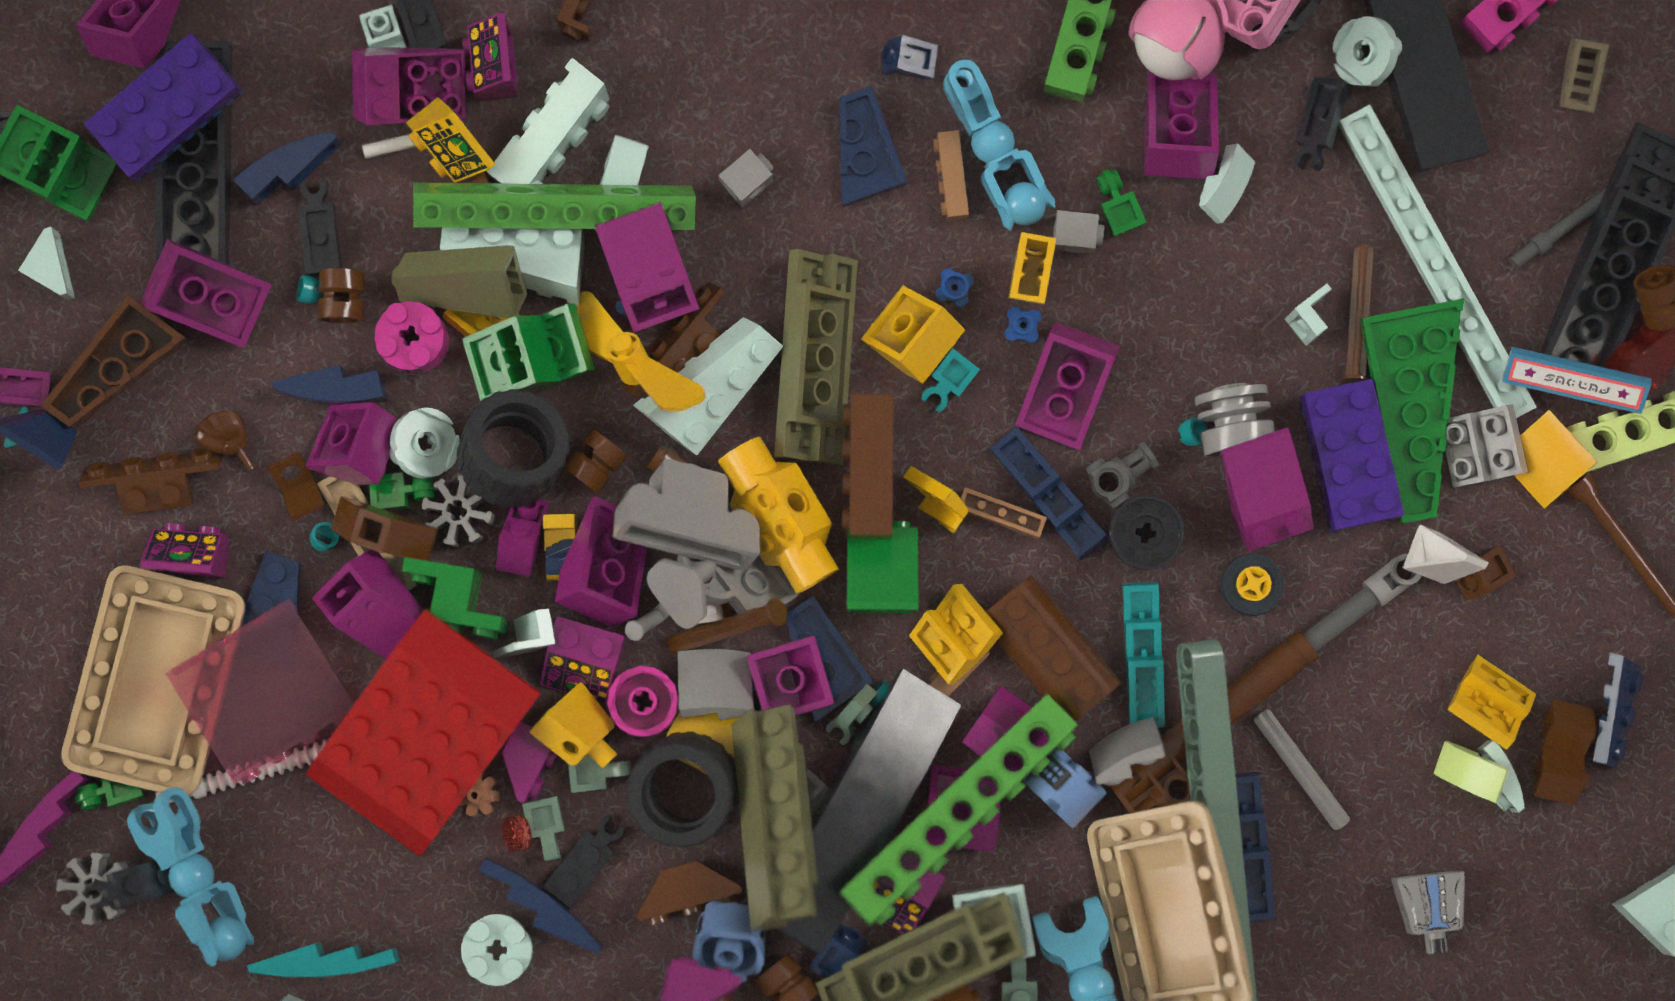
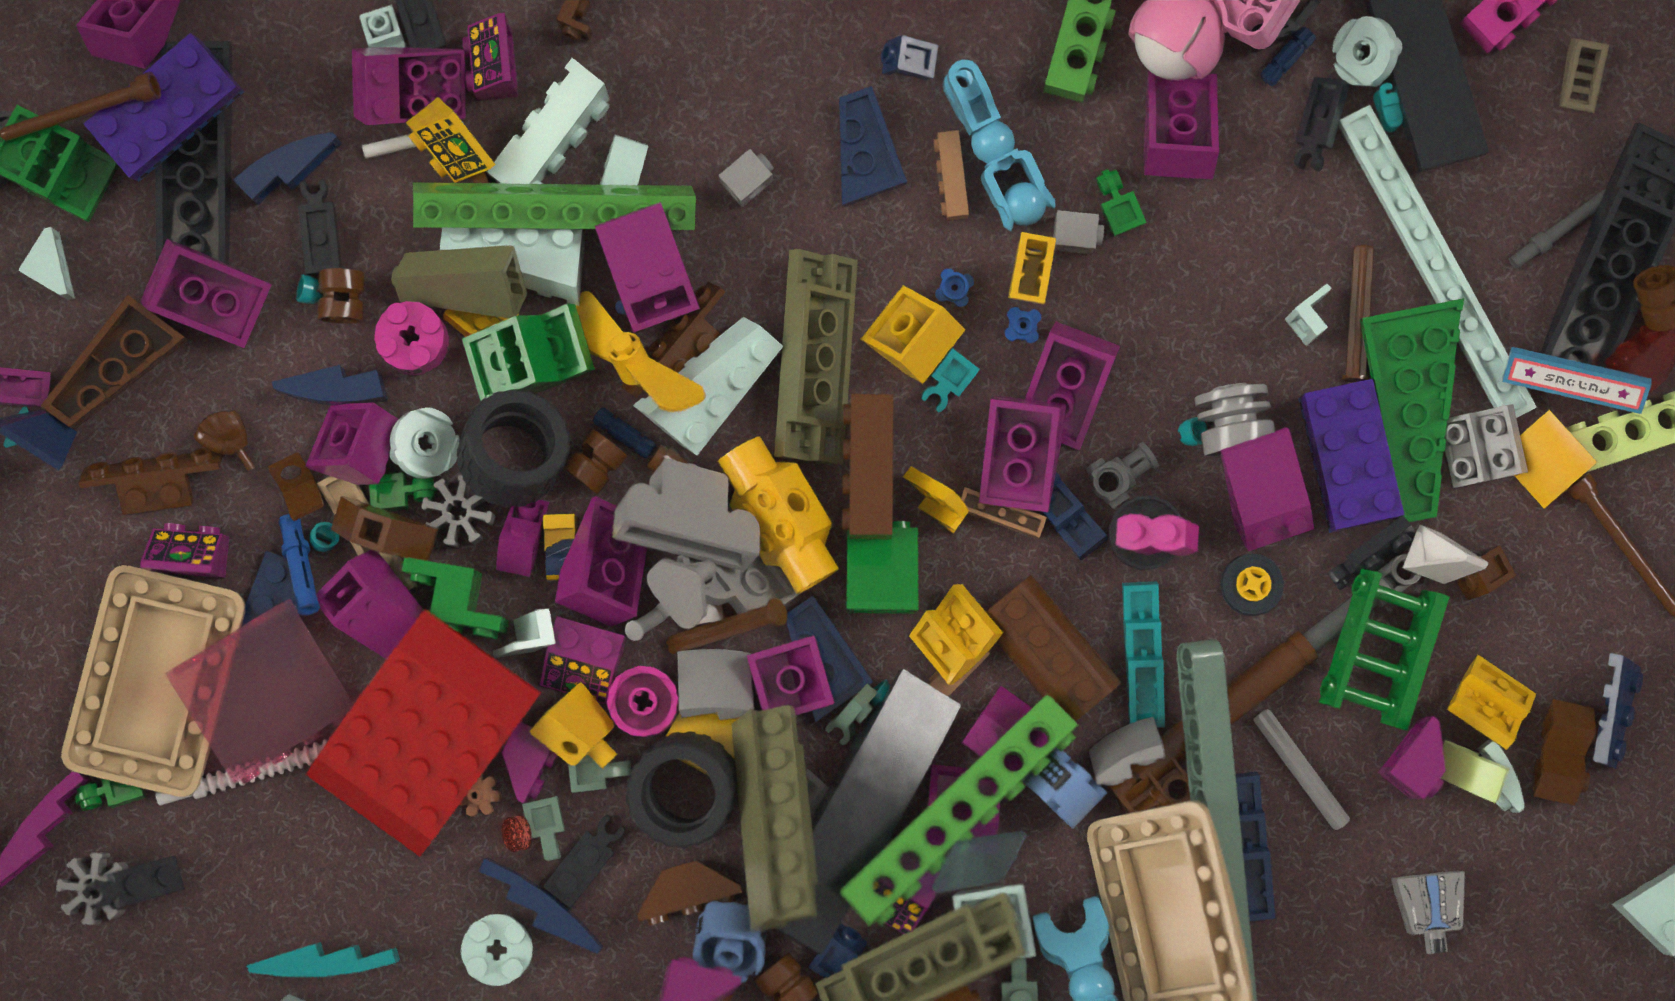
(143, 88): none -> reddish brown piece
(175, 846): medium azure piece -> none
(296, 551): none -> blue pin
(624, 432): none -> dark blue axle
(979, 861): none -> clear light blue piece
(1021, 453): none -> magenta slope
(1157, 535): none -> dark pink brick
(1224, 190): light aqua slope -> none
(1287, 56): none -> dark blue axle
(1371, 555): none -> black plate
(1388, 108): none -> teal piece
(1415, 656): none -> green fence
(1417, 761): none -> magenta slope

